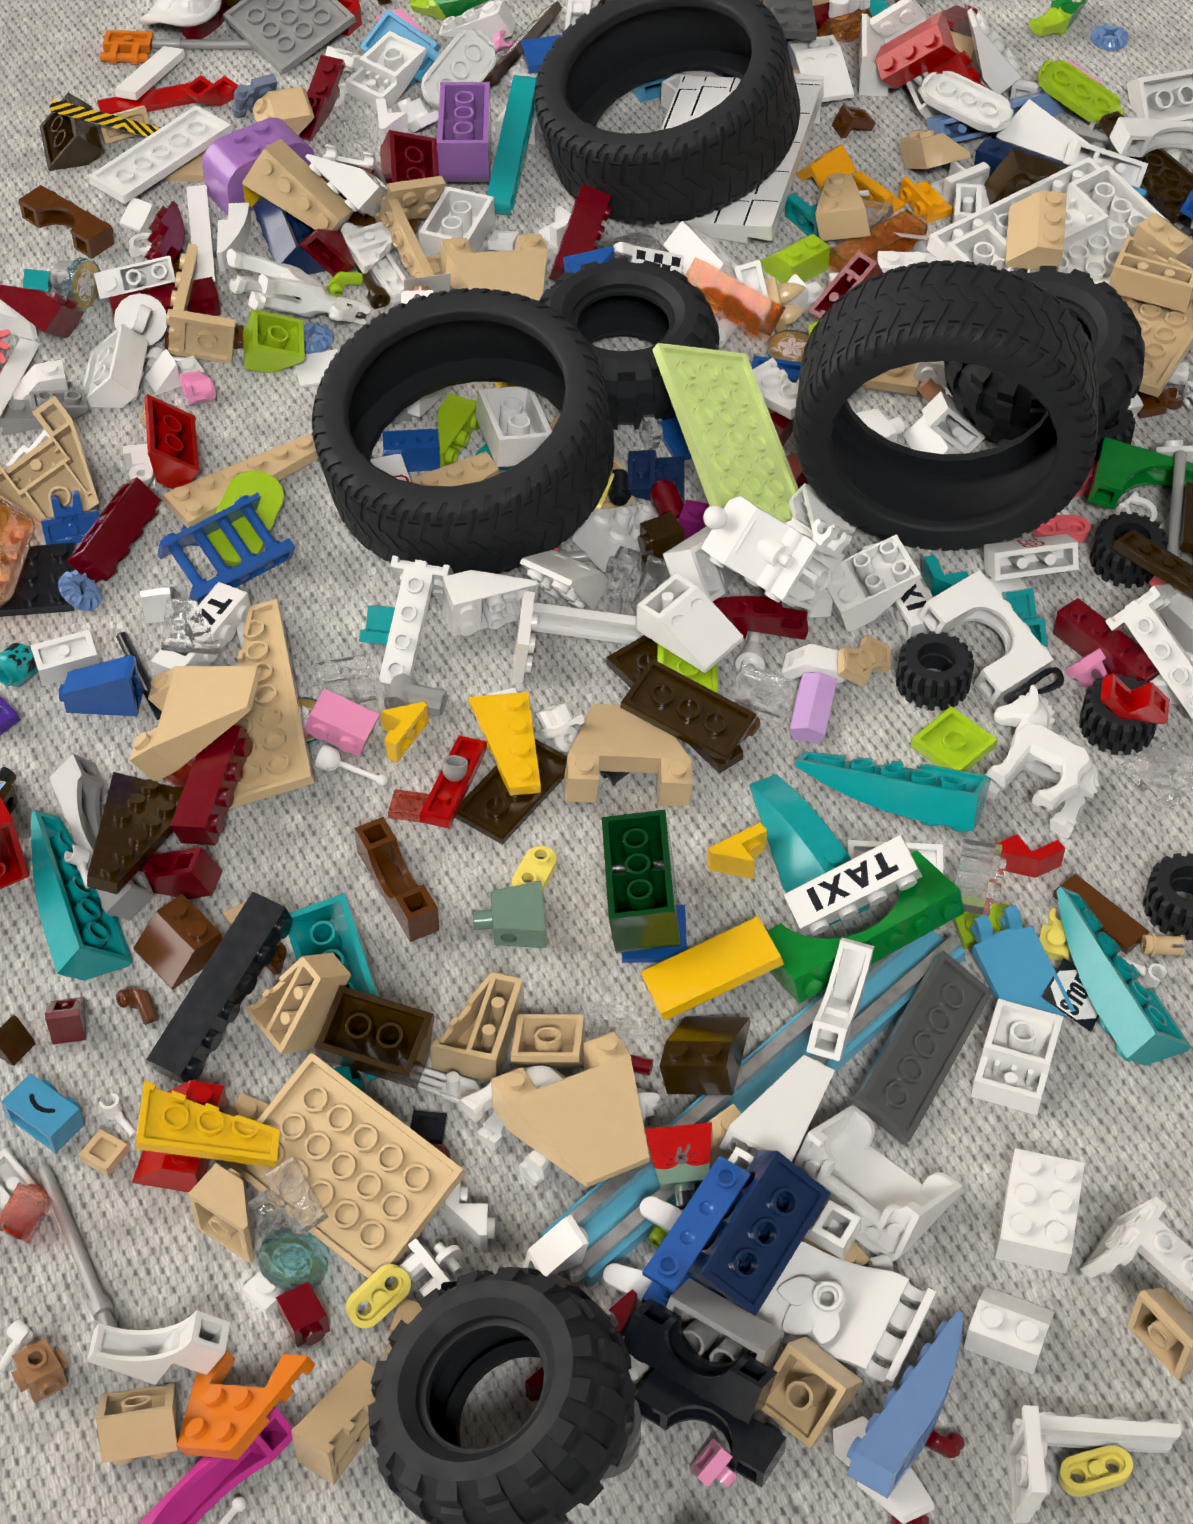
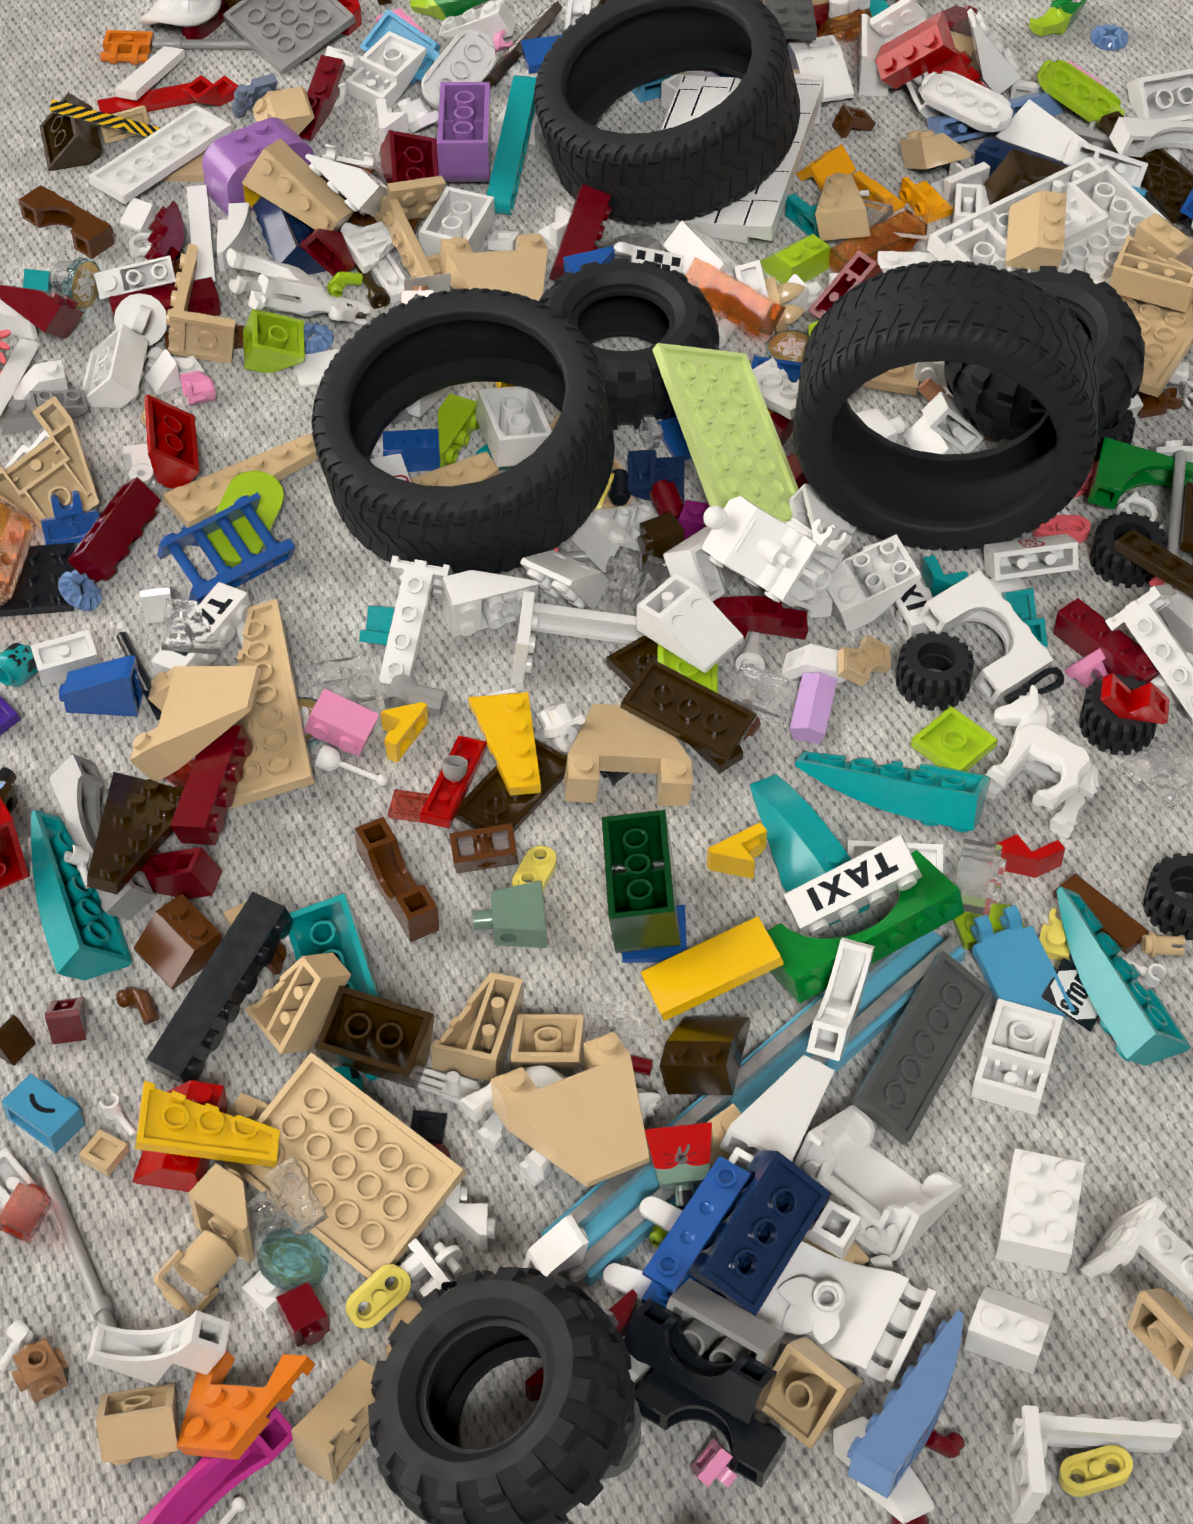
(201, 1267): none -> tan piece
(484, 848): none -> reddish brown brick

